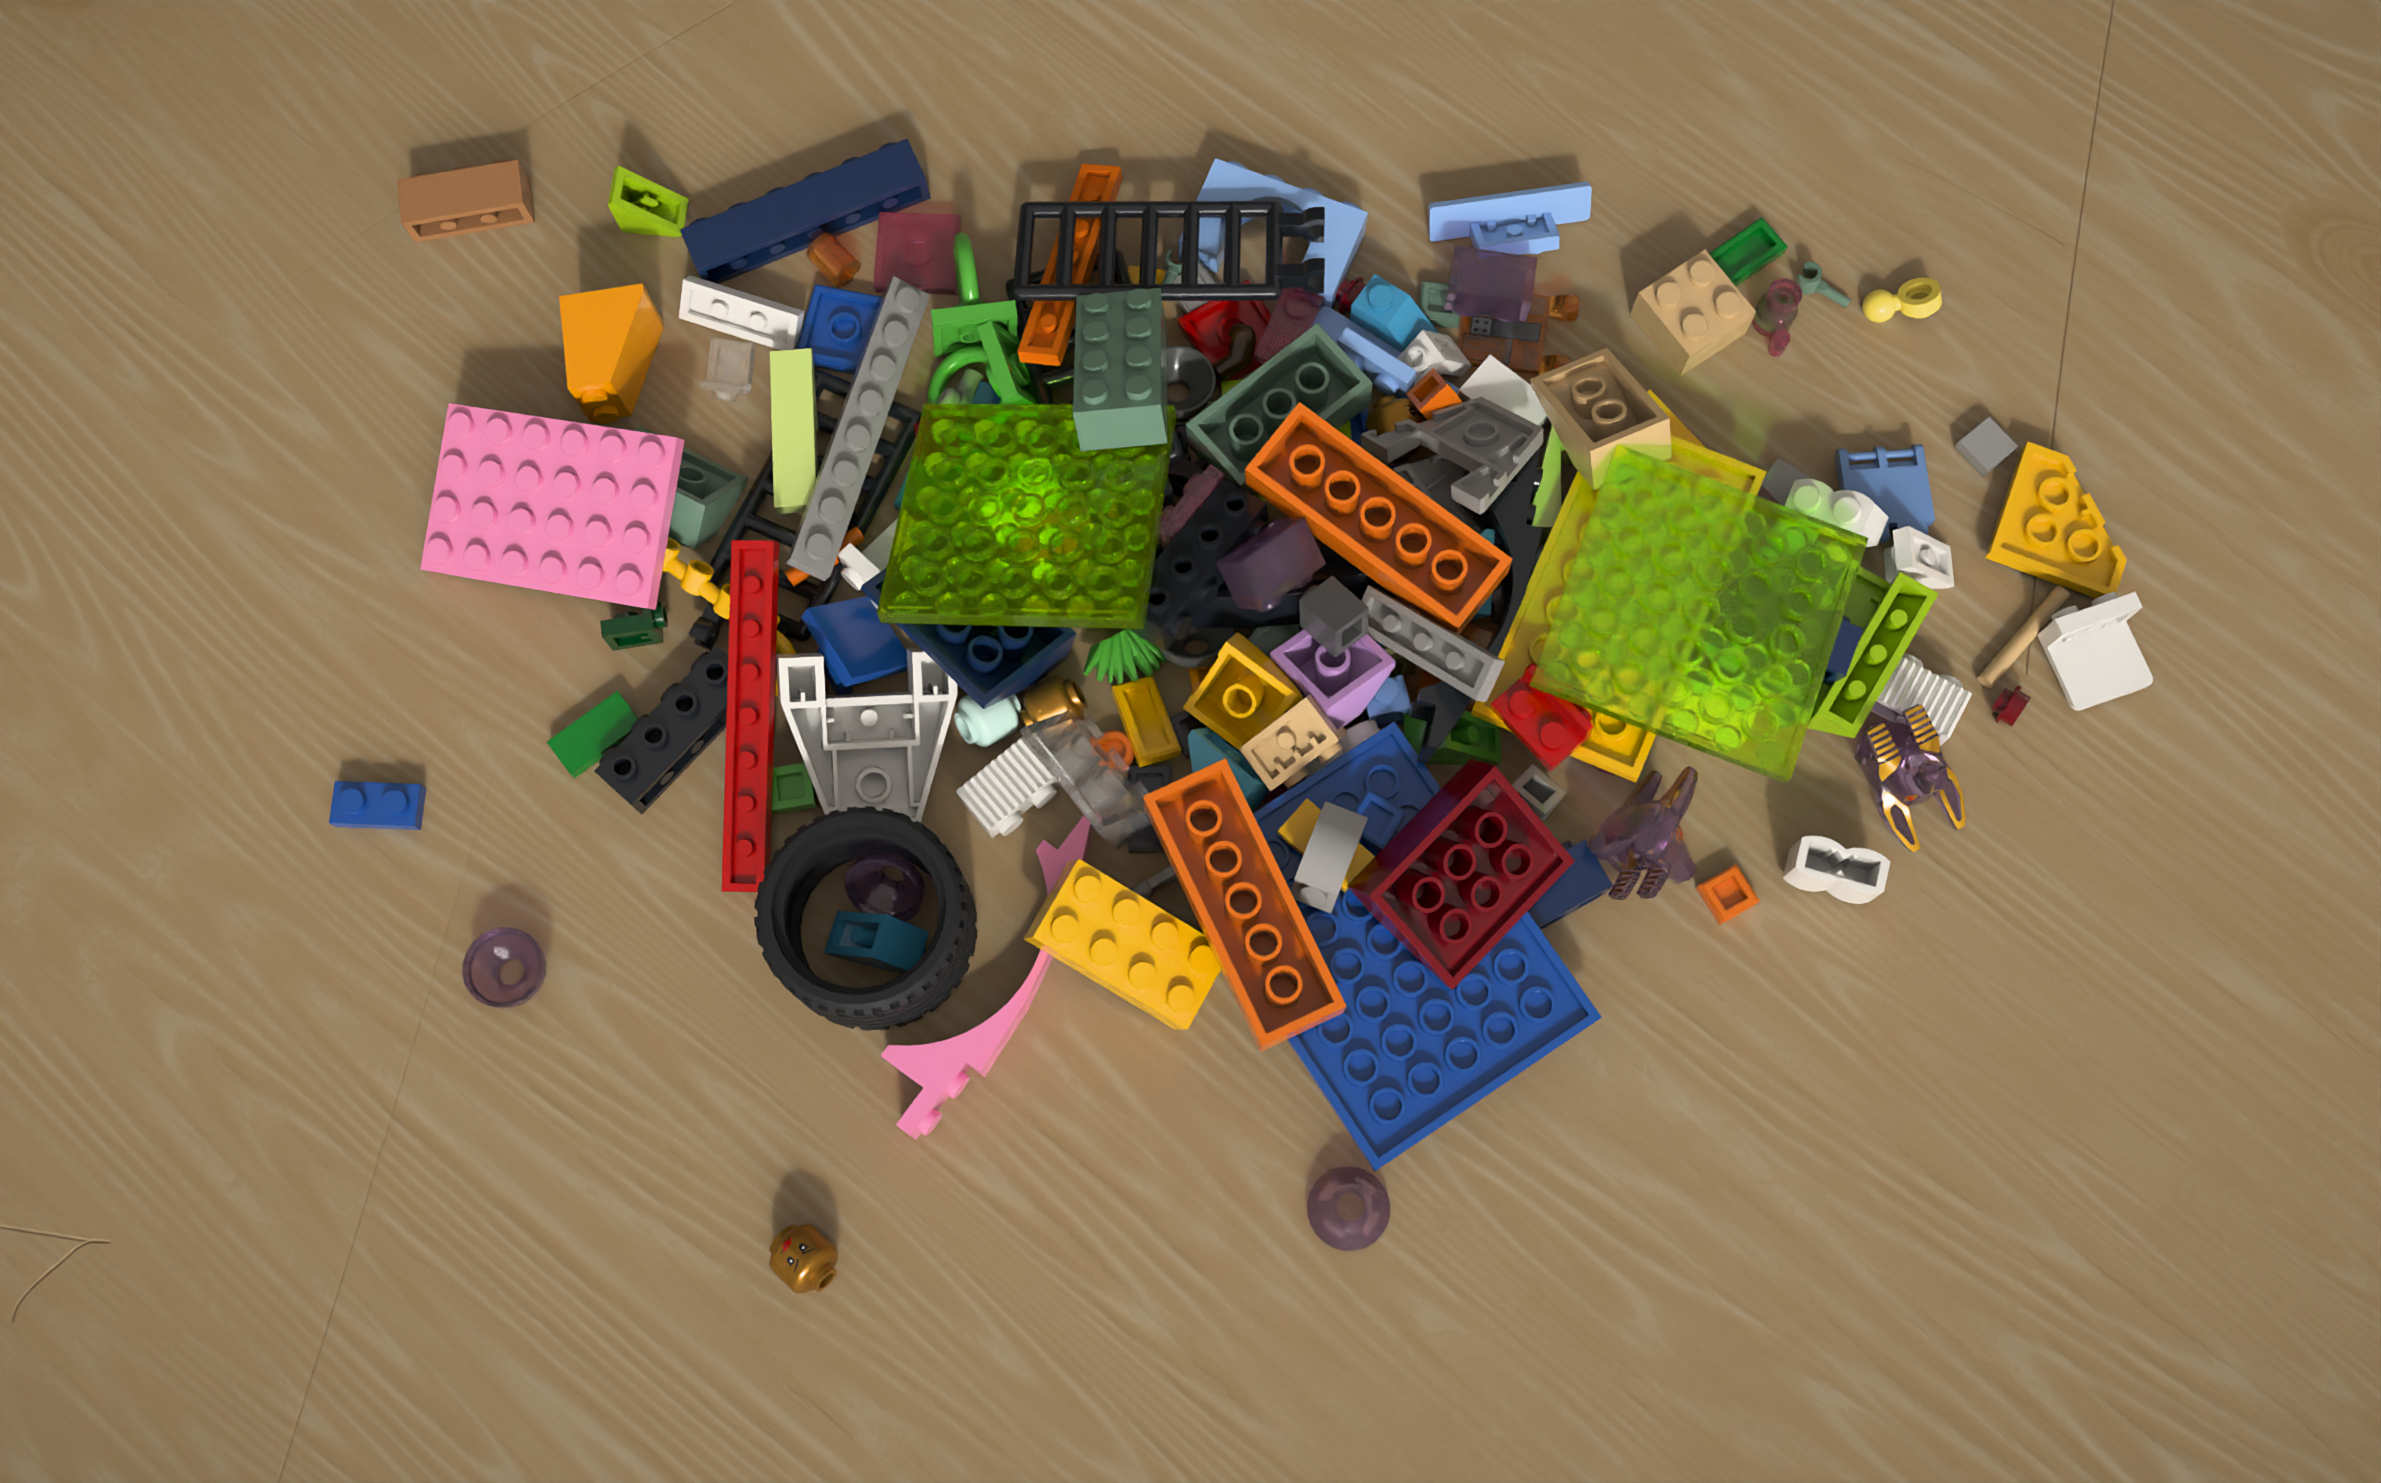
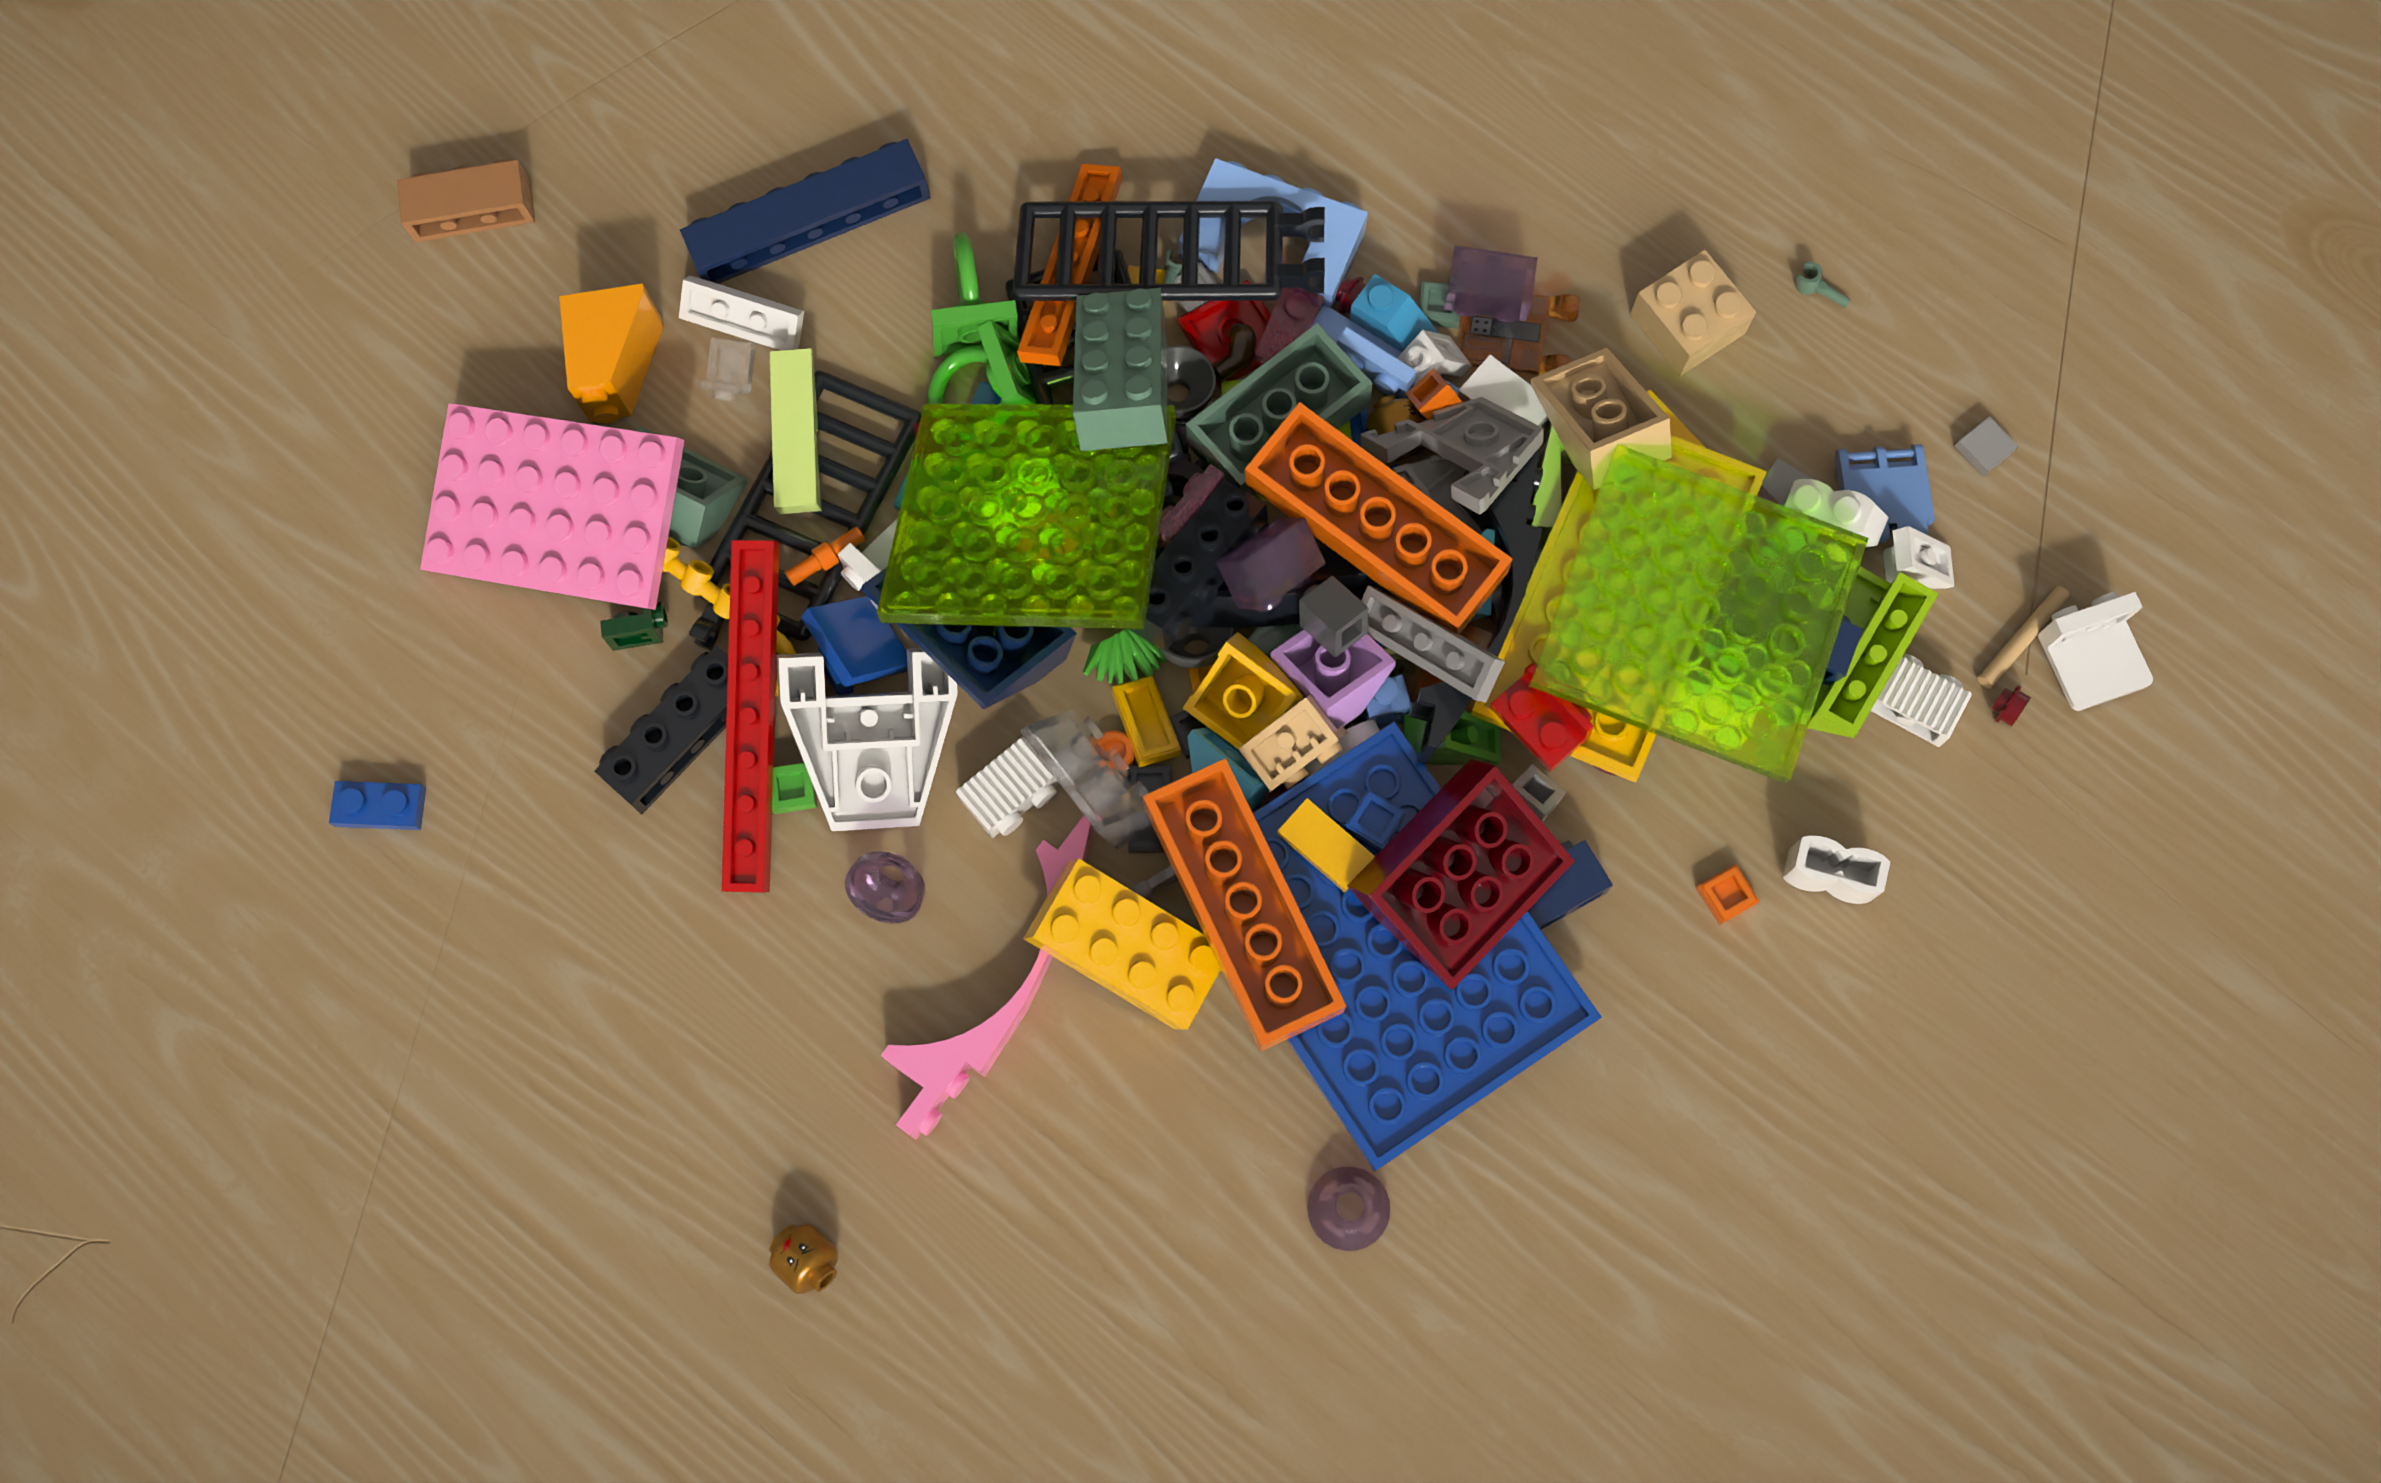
(487, 957): piece -> none
(593, 734): green tile -> none
(645, 205): lime slope -> none
(814, 854): black tyre -> none
(833, 259): clear orange piece -> none
(838, 327): blue tile -> none
(858, 430): light grey plate -> none
(876, 941): dark azure slope -> none
(917, 251): clear pink tile -> none
(965, 390): arm -> none
(987, 725): light aqua head -> none
(1052, 698): pearl gold head -> none
(1328, 857): light grey brick -> none
(1511, 220): light blue bracket -> none
(1647, 837): piece -> none
(1748, 251): green tile -> none
(1776, 313): clear pink piece -> none
(1908, 769): piece -> none
(1914, 299): light yellow plate -> none
(2055, 527): yellow plate -> none

